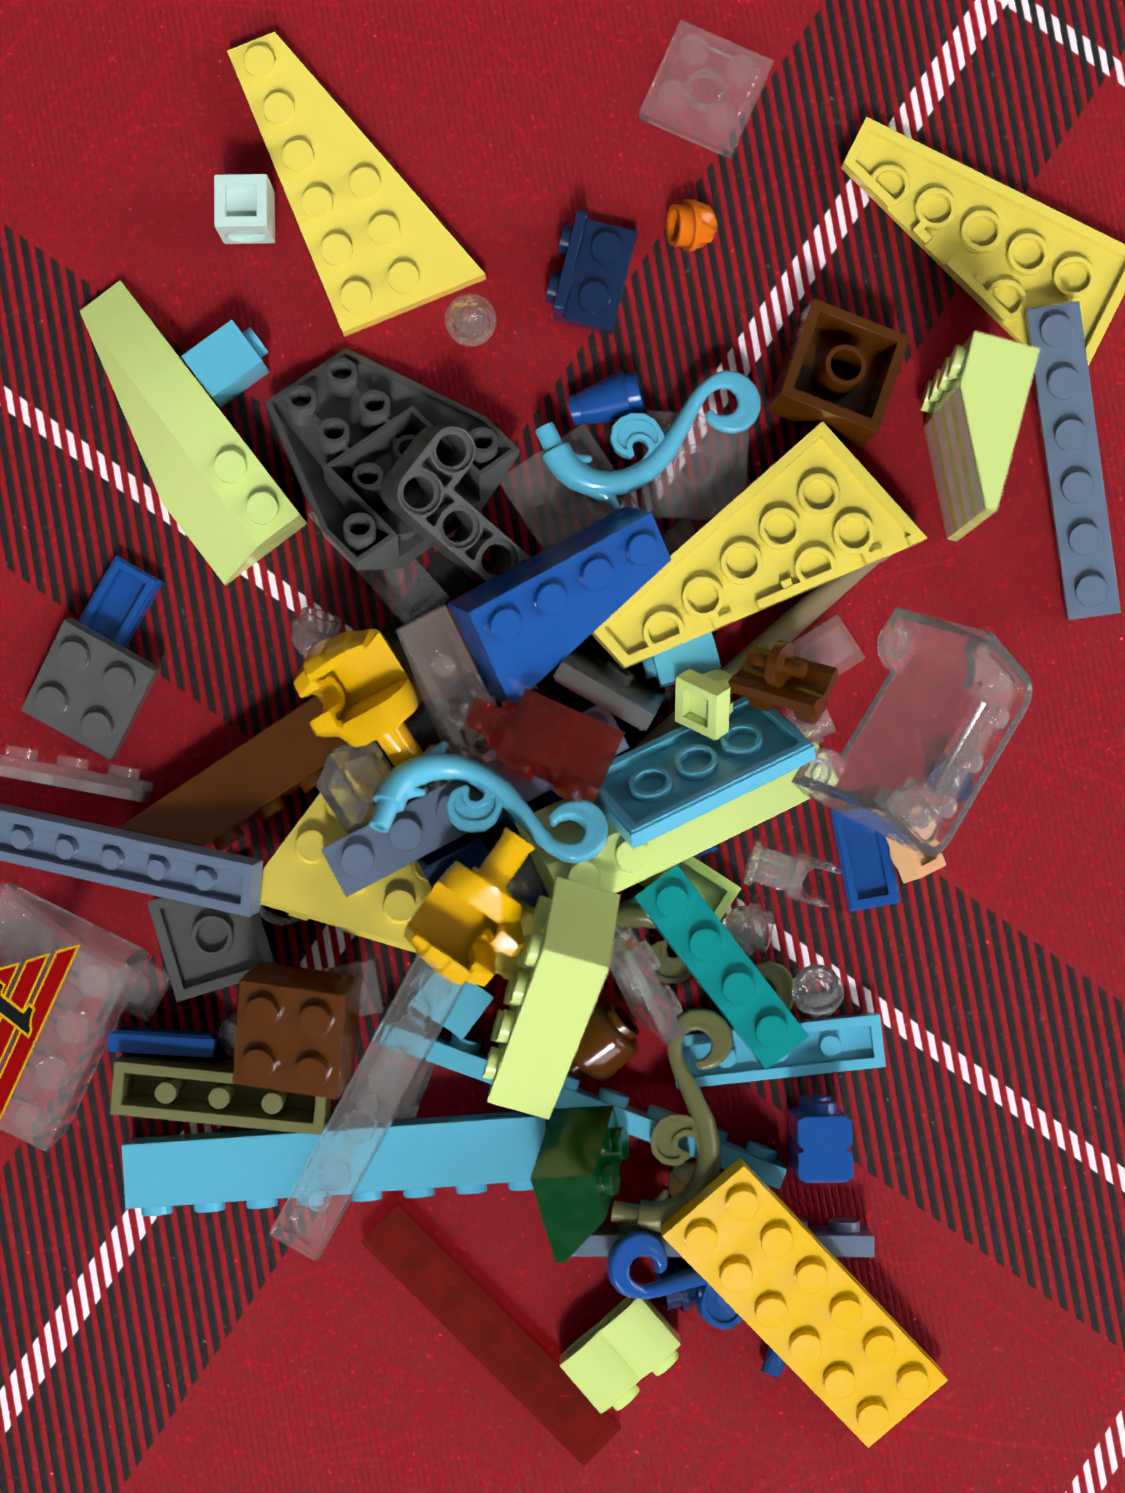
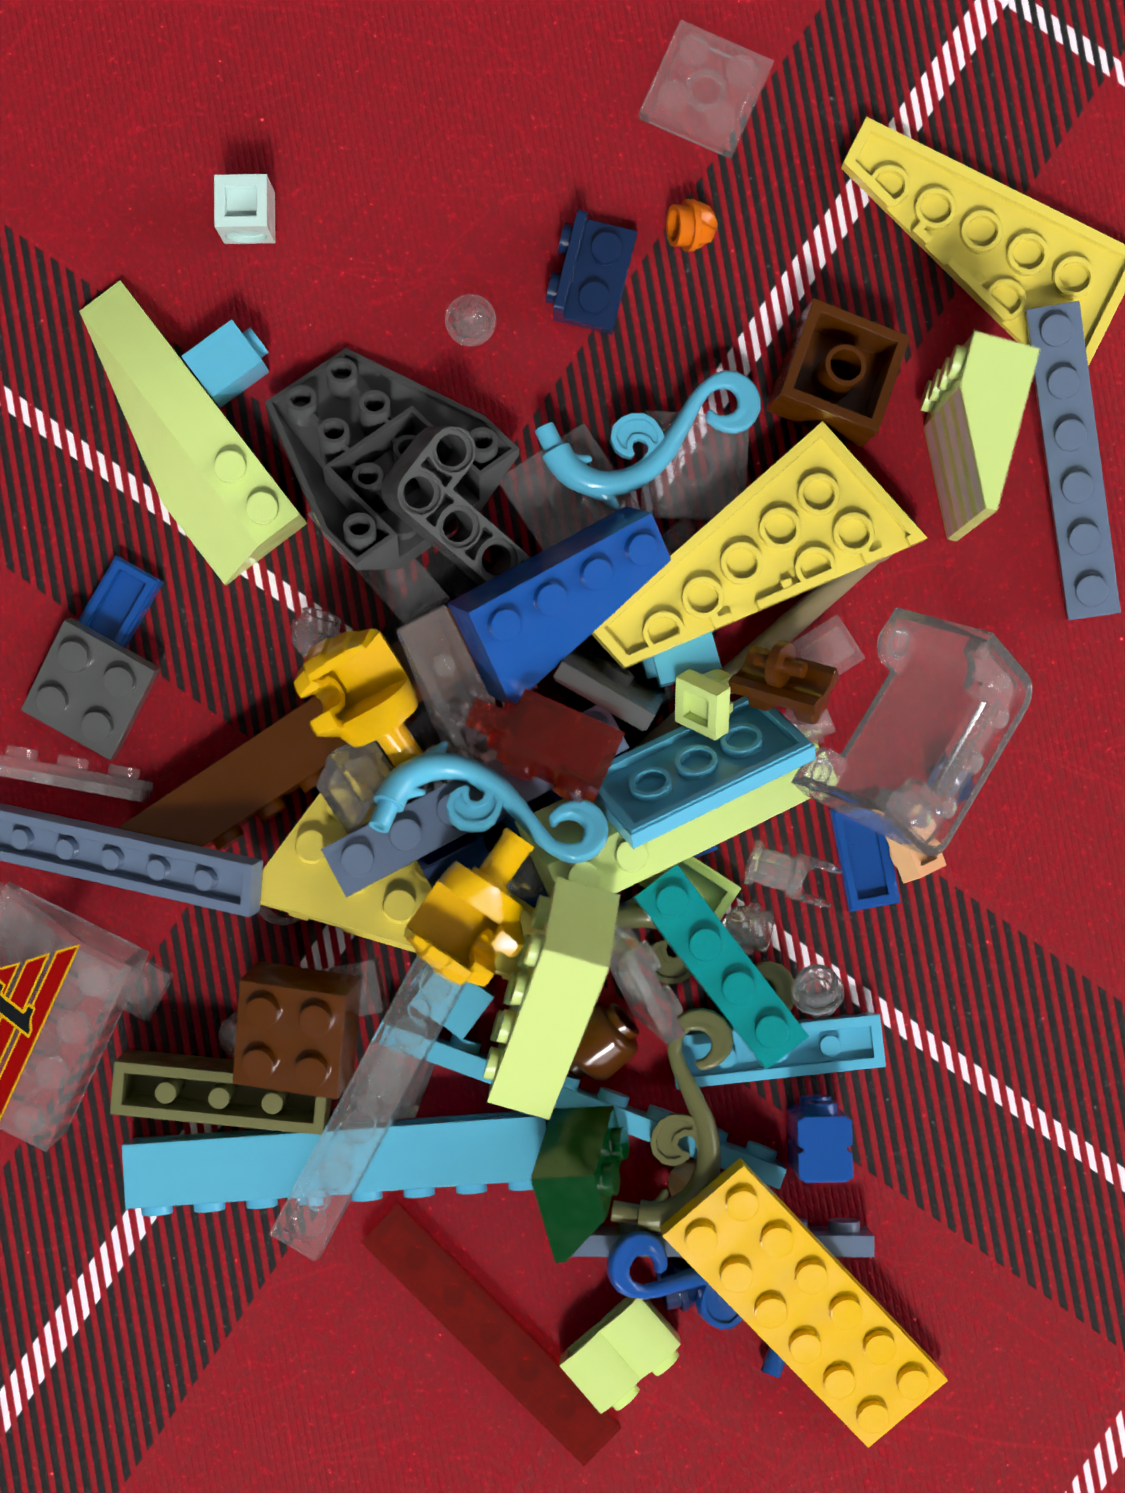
(164, 1042): blue tile -> none
(207, 946): dark grey plate -> none
(359, 218): light yellow wing -> none
(608, 399): blue cone -> none

